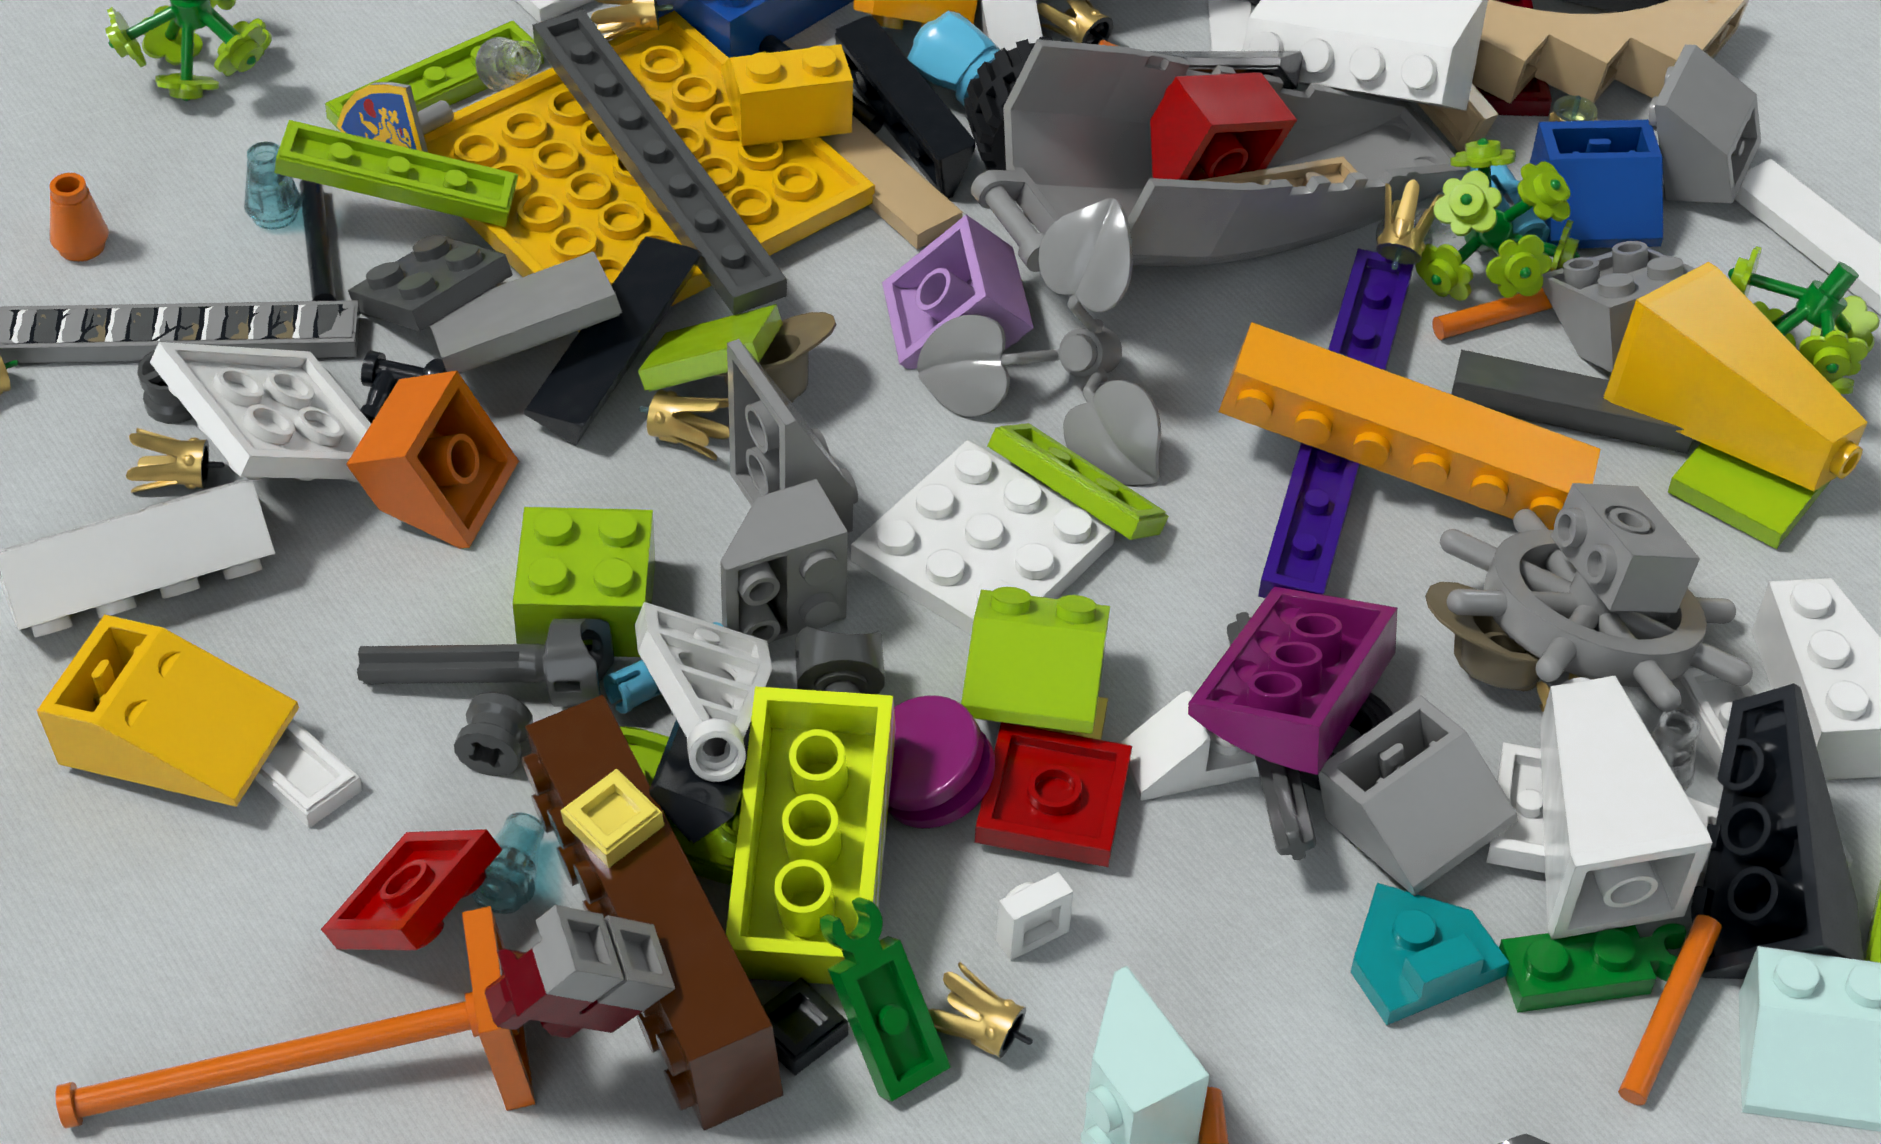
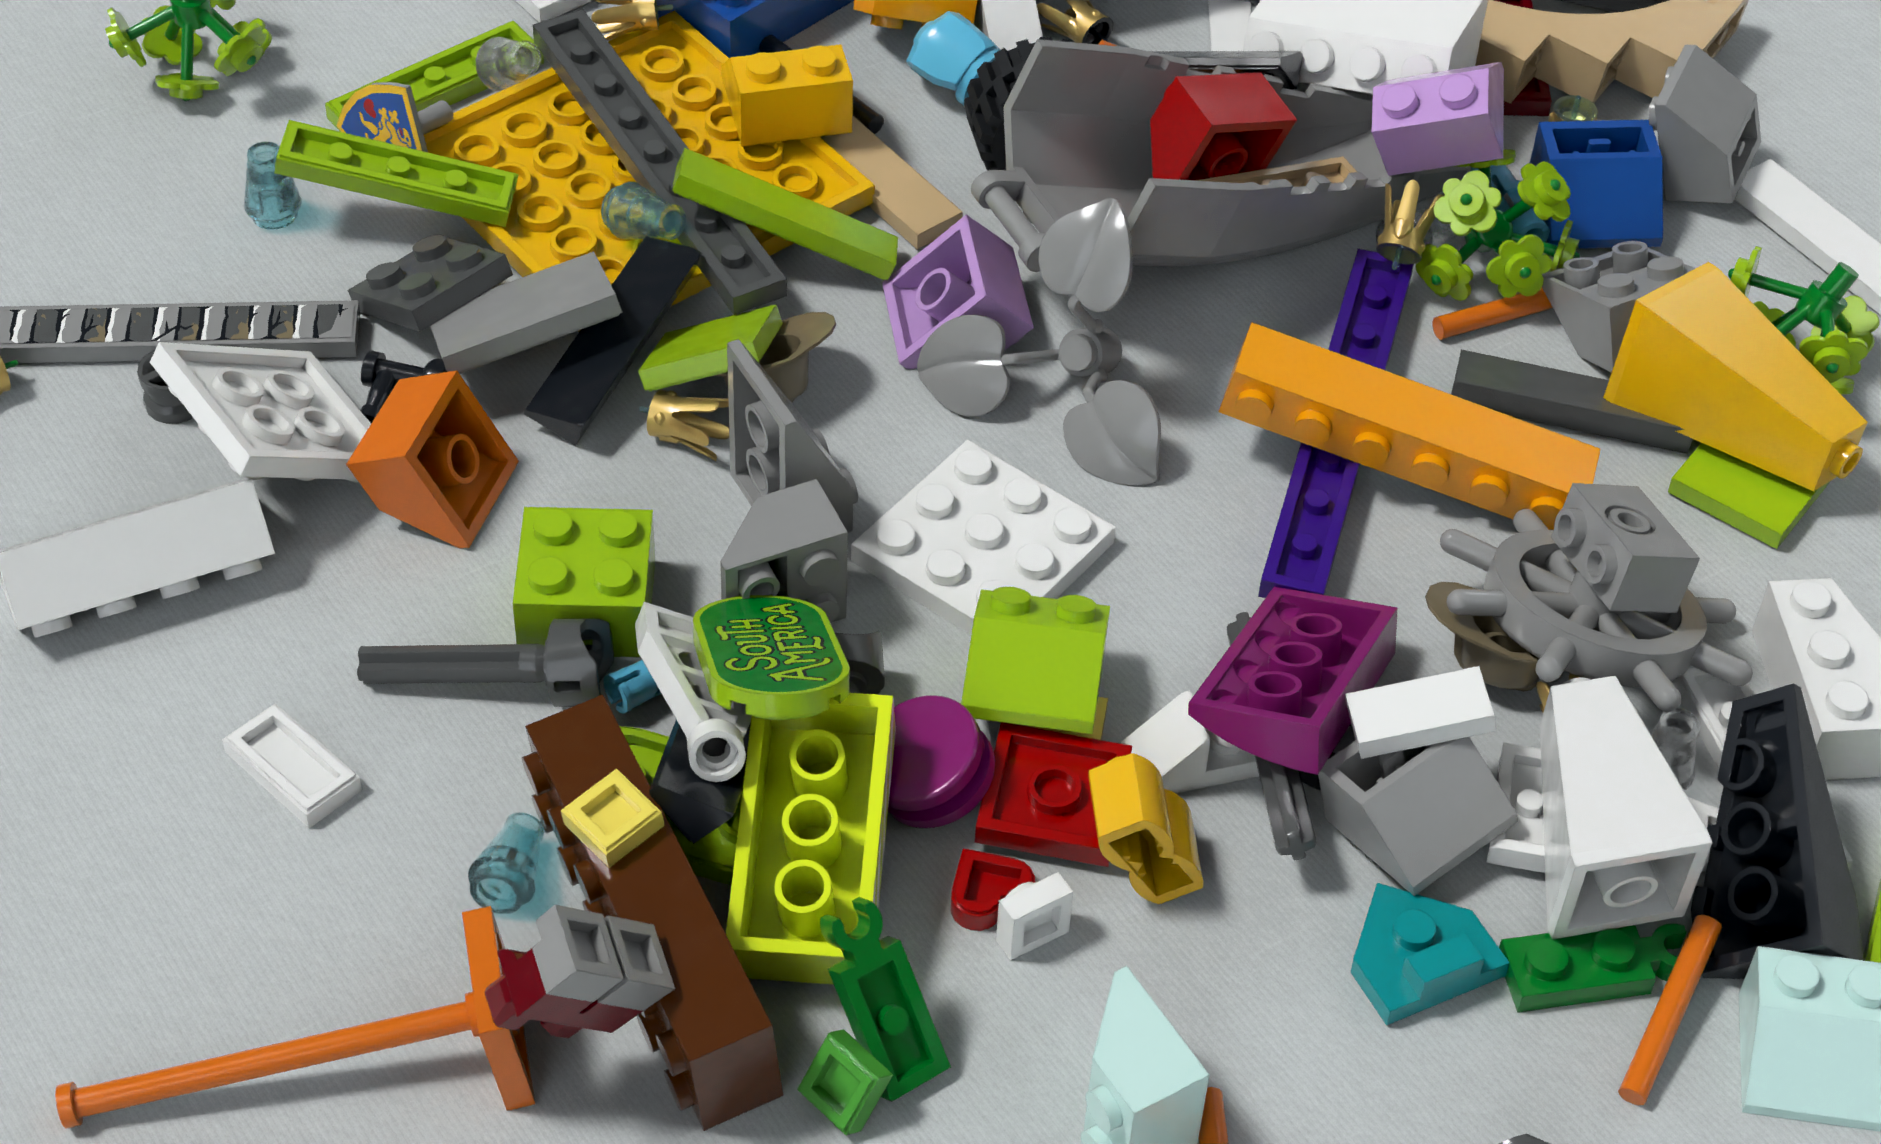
(75, 220): orange cone -> none
(162, 713): yellow slope -> none
(183, 464): pearl gold piece -> none
(317, 241): black bar -> none
(413, 890): red plate -> none
(493, 734): dark grey wheel -> none
(637, 212): none -> clear light blue cone
(770, 656): none -> tile
(785, 214): none -> lime tile
(803, 1025): black tile -> none
(844, 1082): none -> bright green tile
(907, 103): black slope -> none
(981, 883): none -> red tile
(991, 1019): pearl gold piece -> none
(1078, 480): lime tile -> none
(1145, 828): none -> yellow brick
(1420, 712): none -> white tile
(1440, 119): none -> lavender slope

